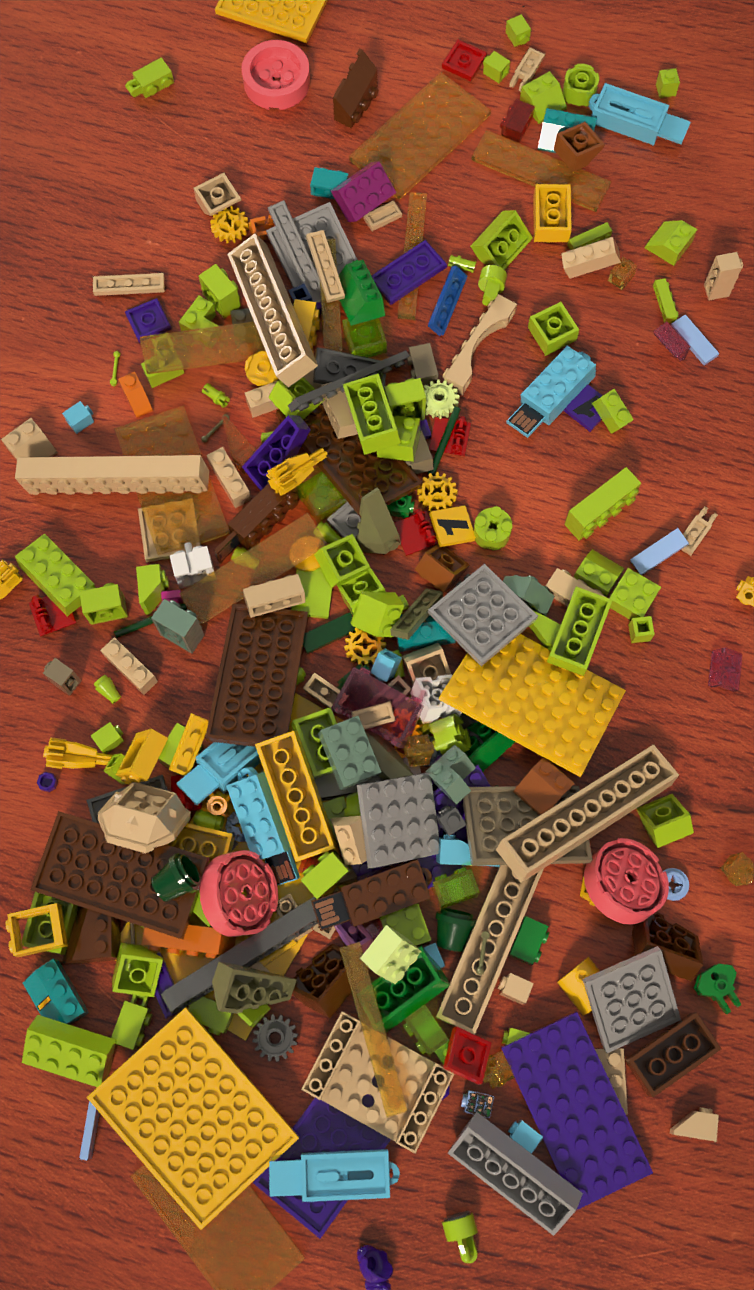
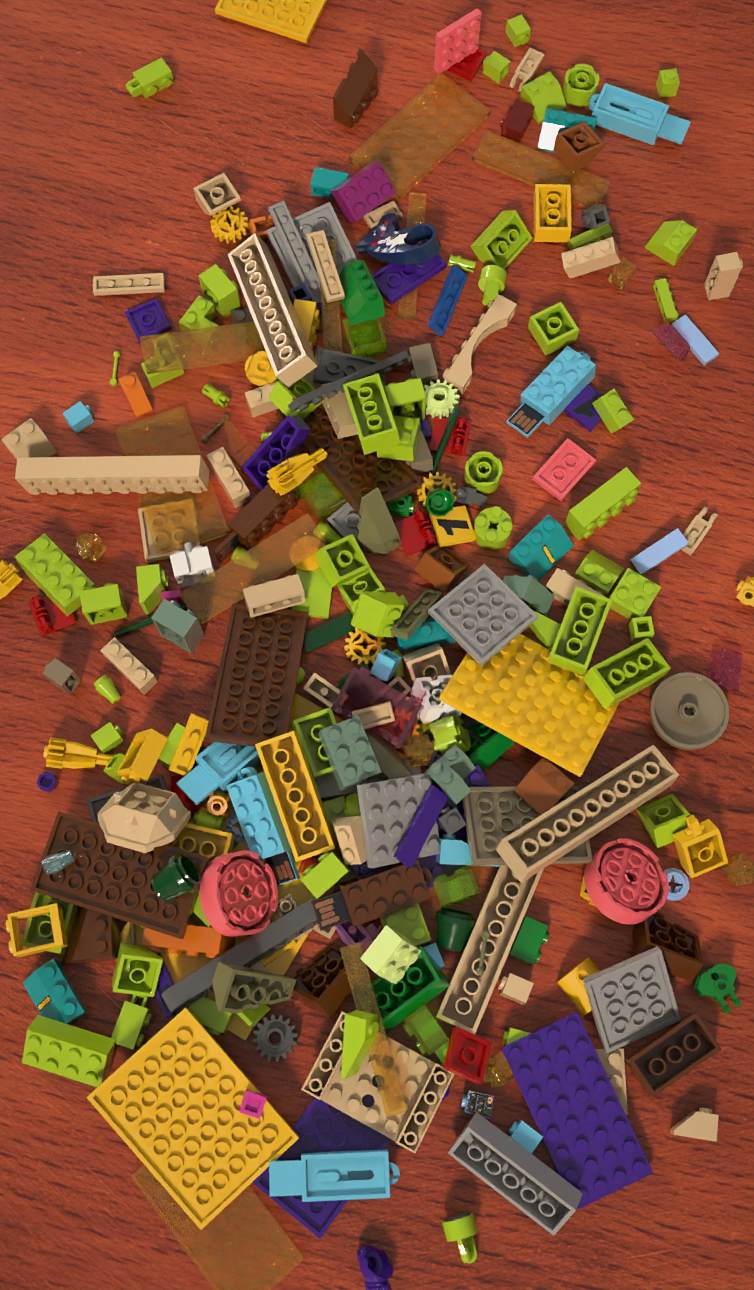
(56, 862): none -> clear light blue cone
(89, 1133): light blue tile -> none
(90, 546): none -> clear yellow brick
(253, 1104): none -> dark pink plate
(276, 60): coral brick -> none
(358, 1038): none -> lime slope
(397, 246): none -> dark blue animal
(420, 826): none -> dark purple tile
(439, 502): none -> green hair
(457, 41): none -> coral plate
(470, 496): none -> dark grey piece
(492, 470): none -> lime brick
(541, 548): none -> teal slope
(564, 469): none -> coral plate
(595, 216): none -> dark grey brick
(626, 673): none -> lime brick
(689, 711): none -> dark tan dish
(700, 847): none -> yellow hinge

